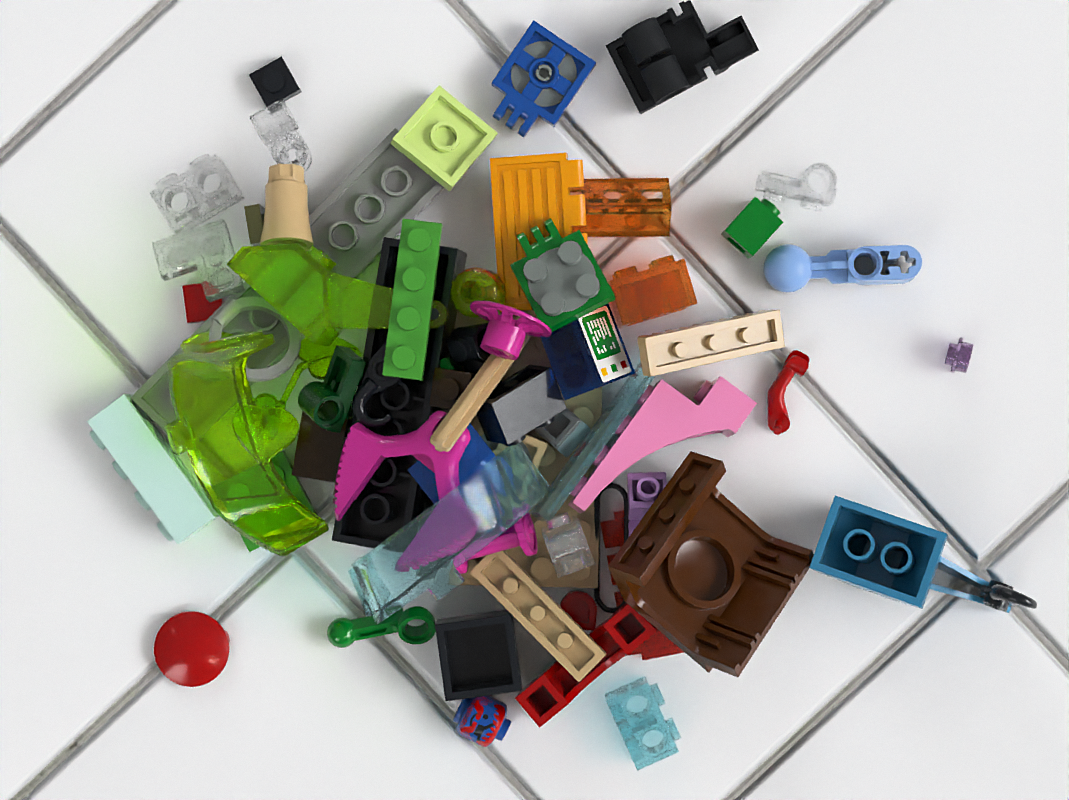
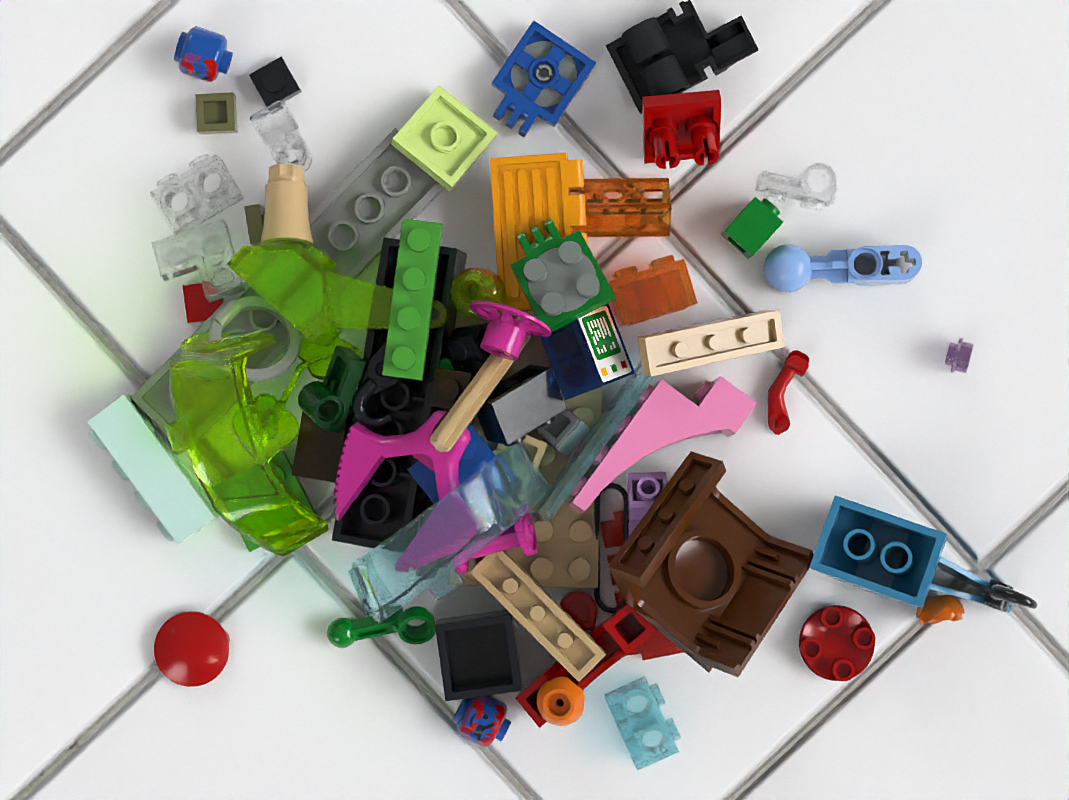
(202, 54): none -> blue head
(216, 113): none -> olive plate
(562, 689): none -> orange plate
(566, 544): clear brick -> none
(681, 128): none -> red plate
(836, 643): none -> red dish
(940, 609): none -> orange plate

